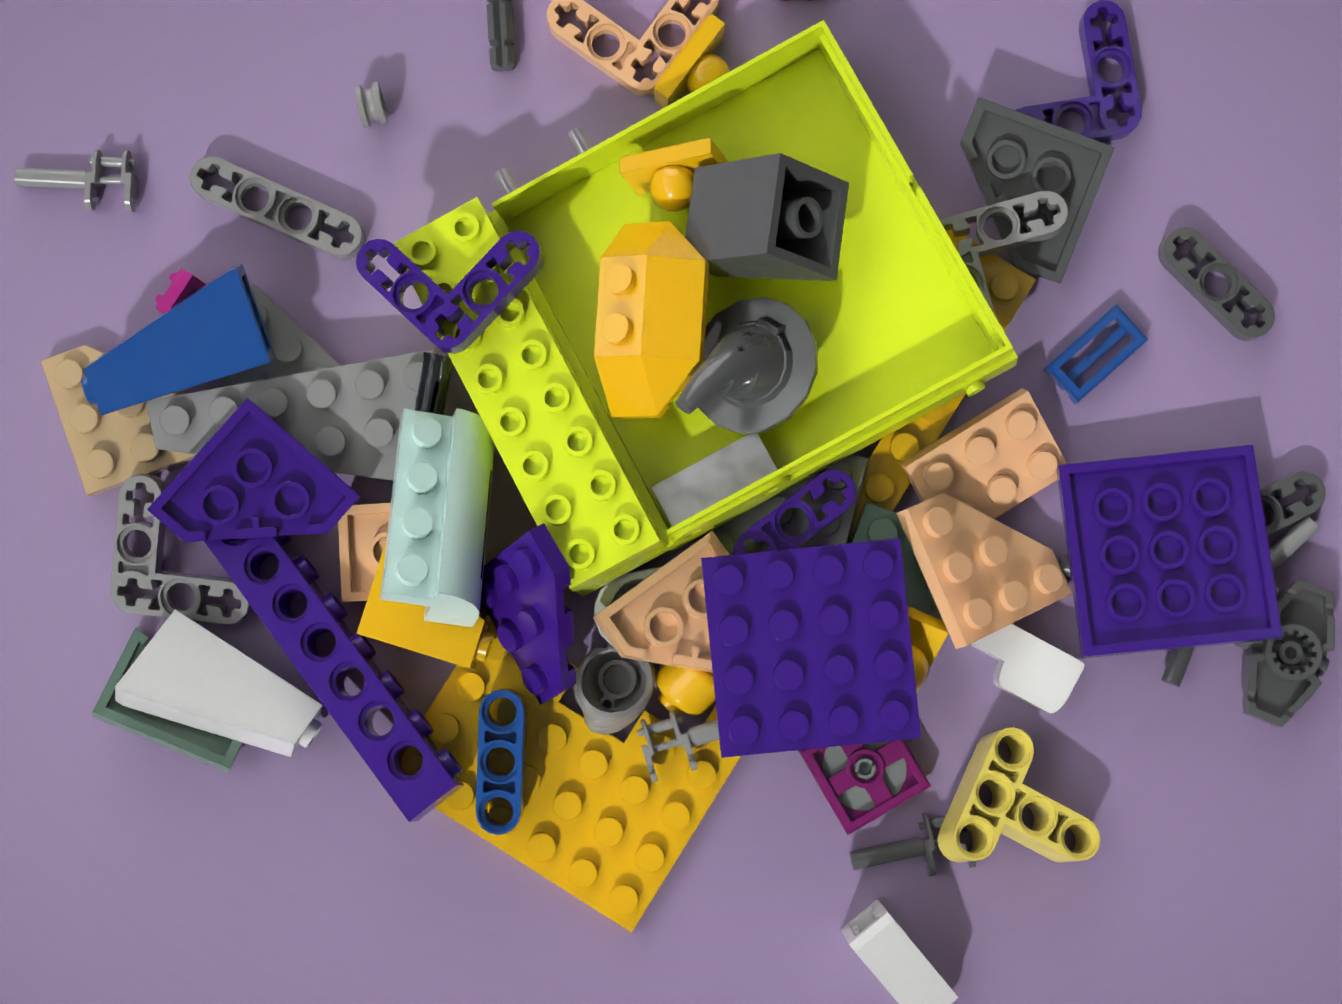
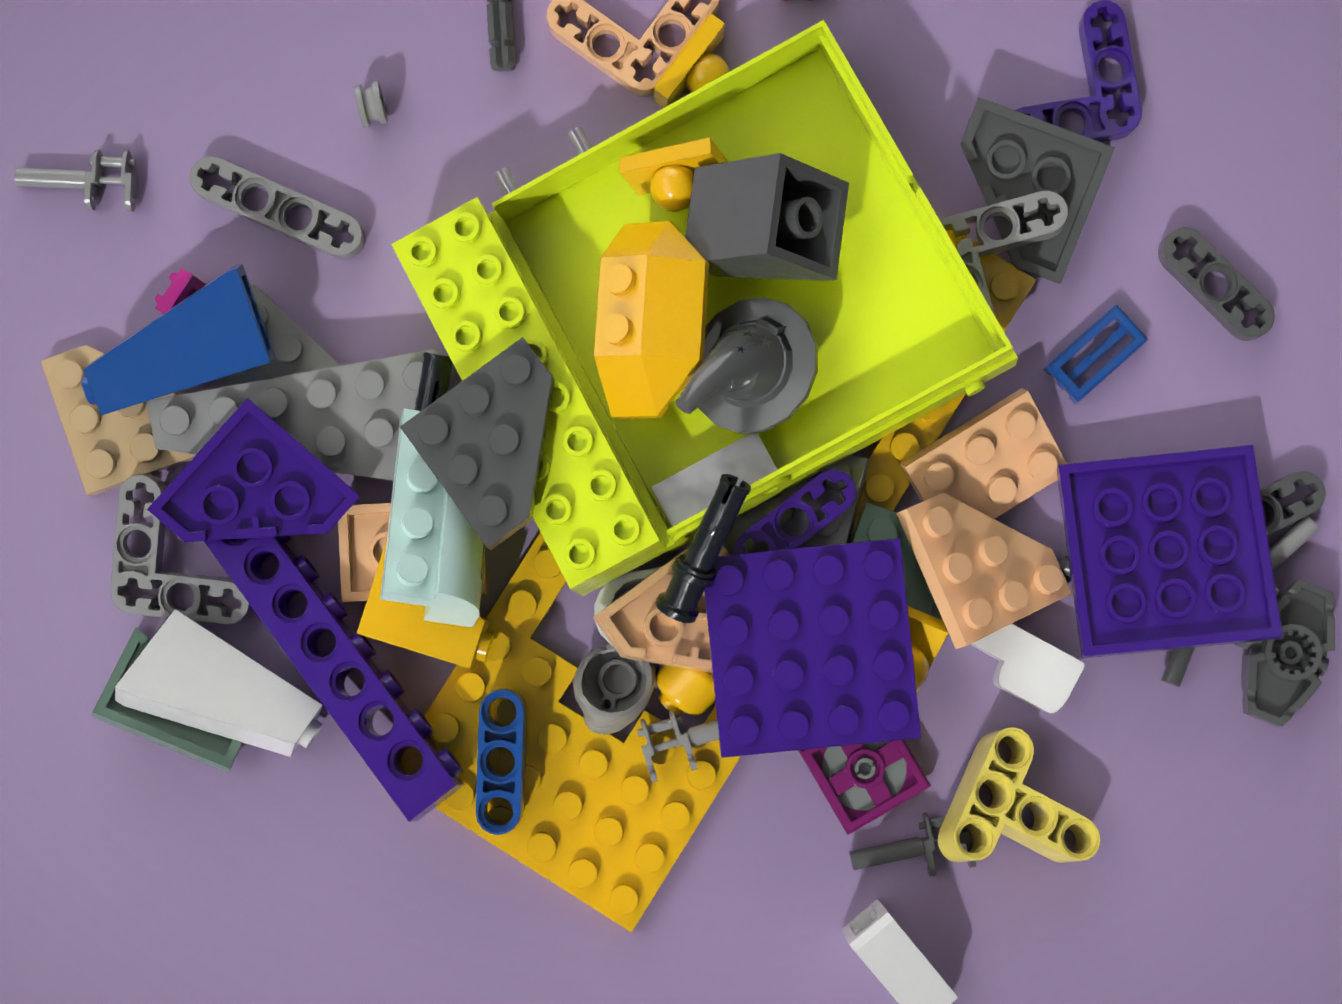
(443, 306): dark purple beam -> none
(489, 441): none -> dark grey plate
(527, 608): dark purple plate -> none
(695, 568): none -> black pin

